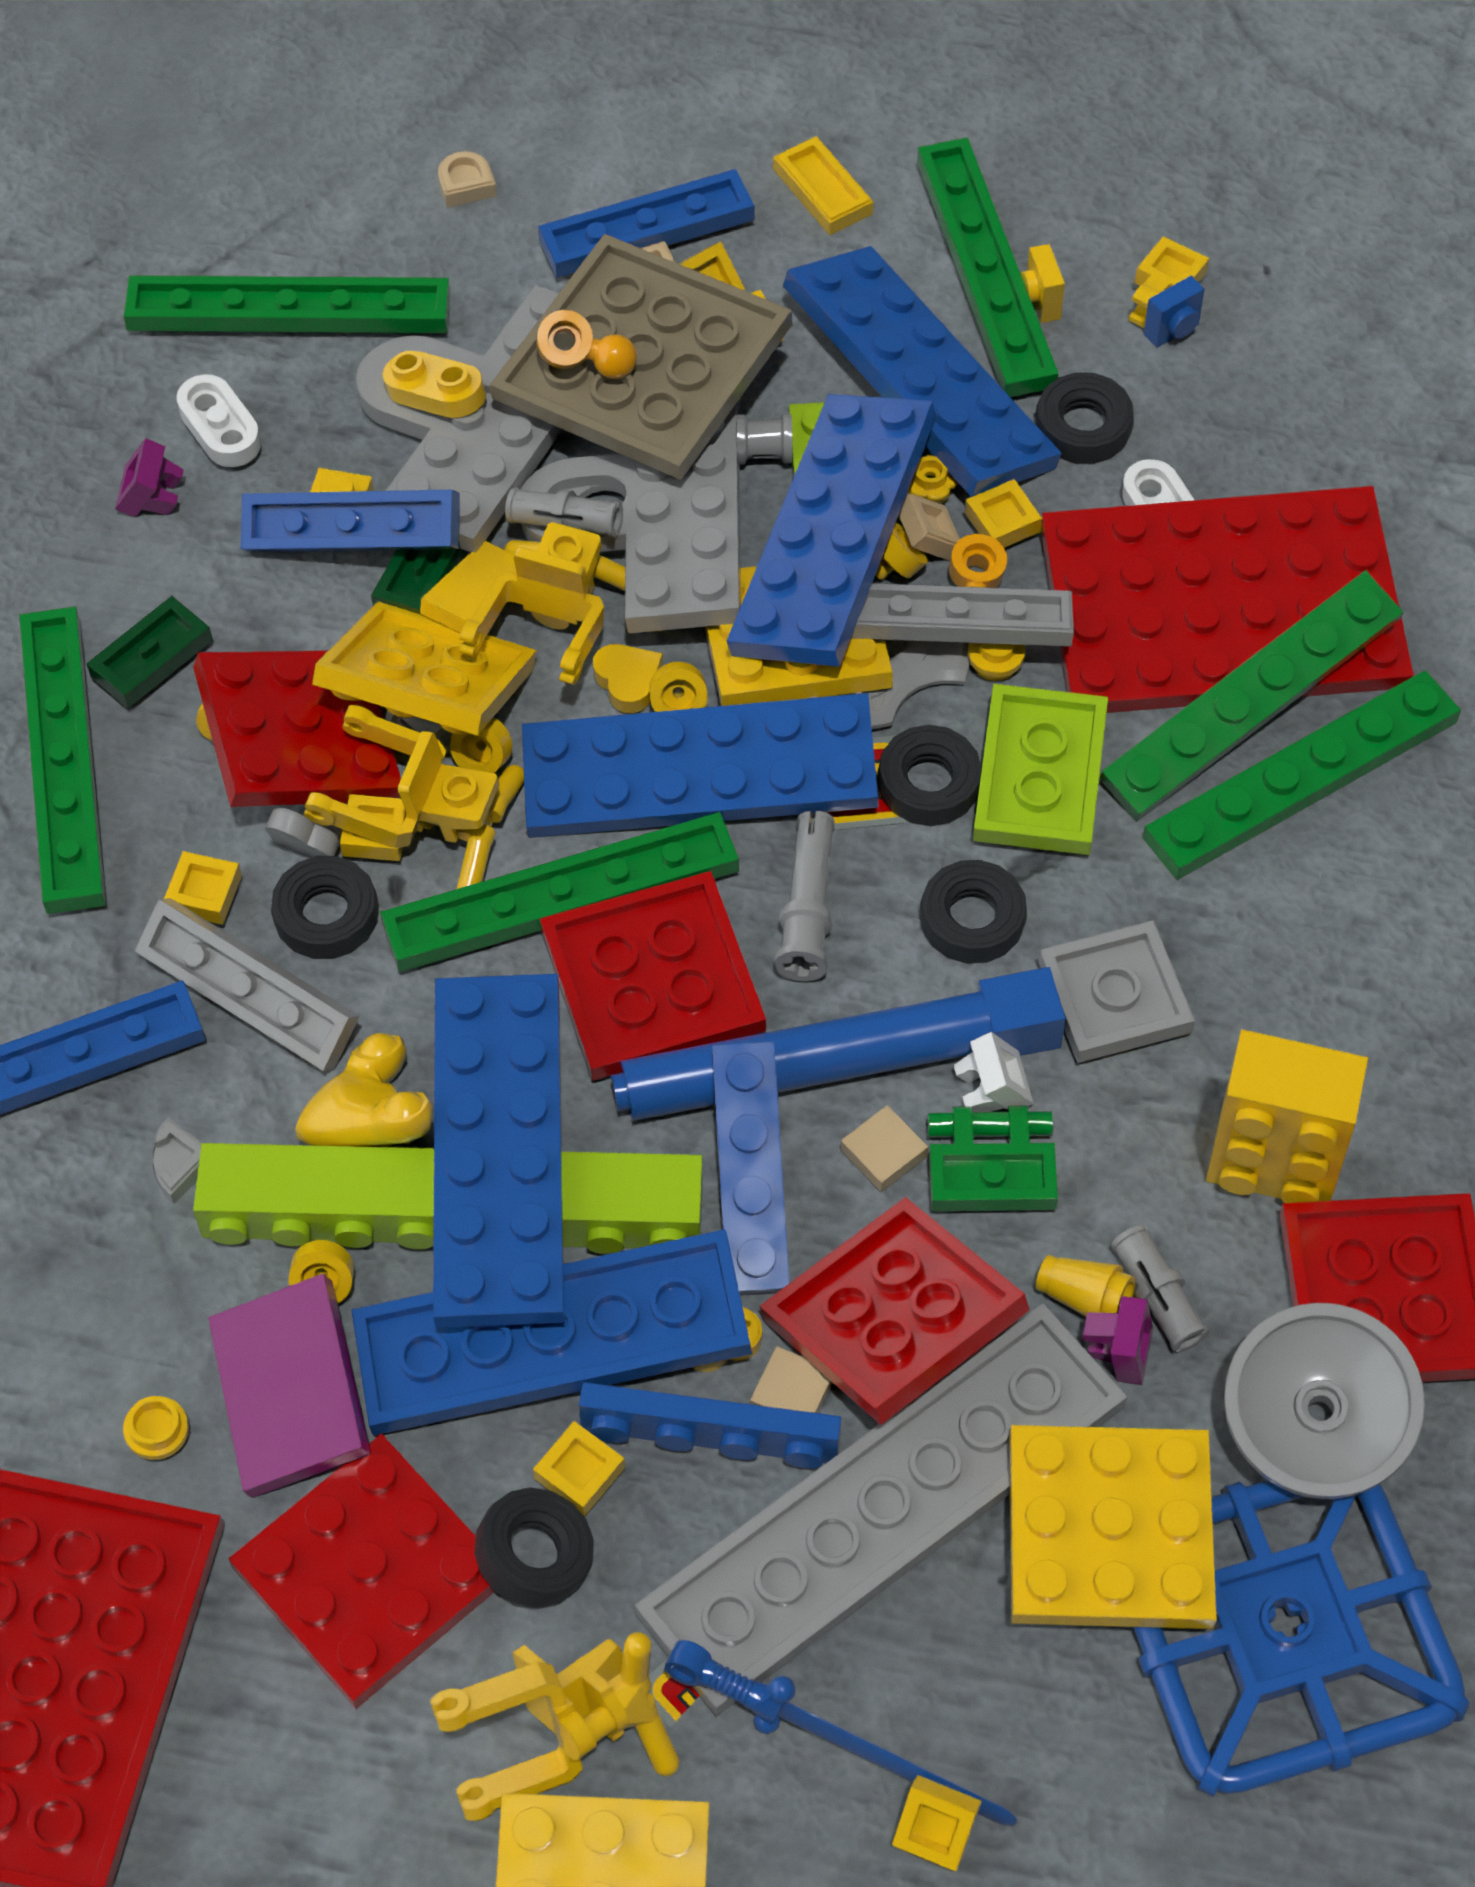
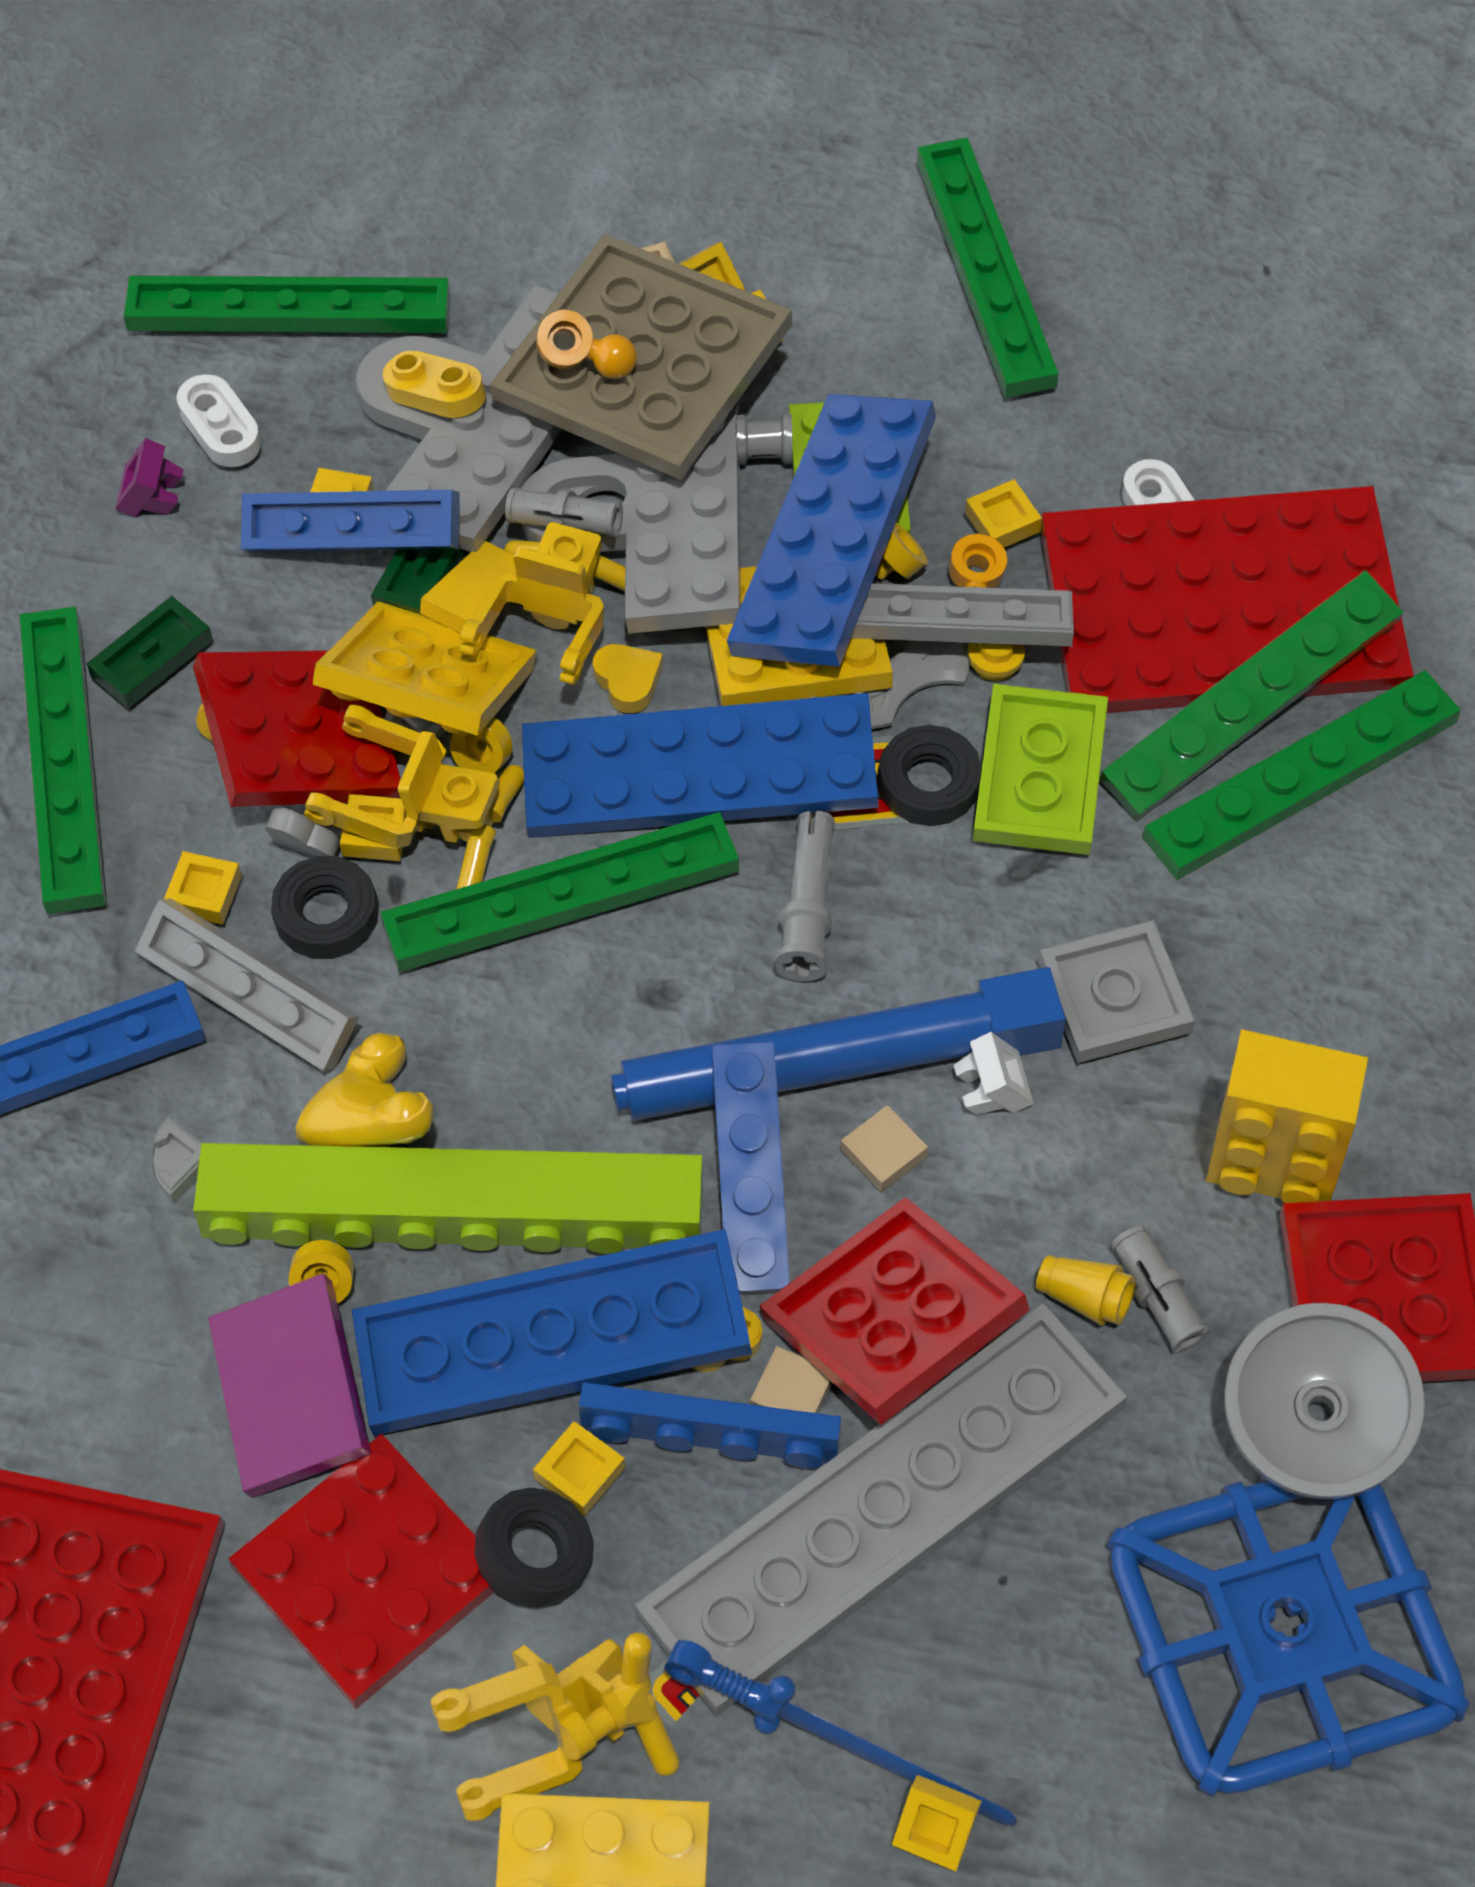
(155, 1427): yellow plate -> none
(465, 179): tan tile -> none
(497, 1152): blue plate -> none
(652, 973): red plate -> none
(653, 218): blue plate -> none
(678, 687): yellow tile -> none
(823, 185): yellow tile -> none
(913, 356): blue plate -> none
(928, 526): tan tile -> none
(933, 489): yellow plate -> none
(976, 944): black tyre -> none
(993, 1174): green plate -> none
(1044, 283): yellow plate -> none
(1092, 391): black tyre -> none
(1111, 1527): yellow plate -> none
(1122, 1338): magenta tile -> none
(1161, 269): yellow plate -> none
(1174, 312): blue plate -> none

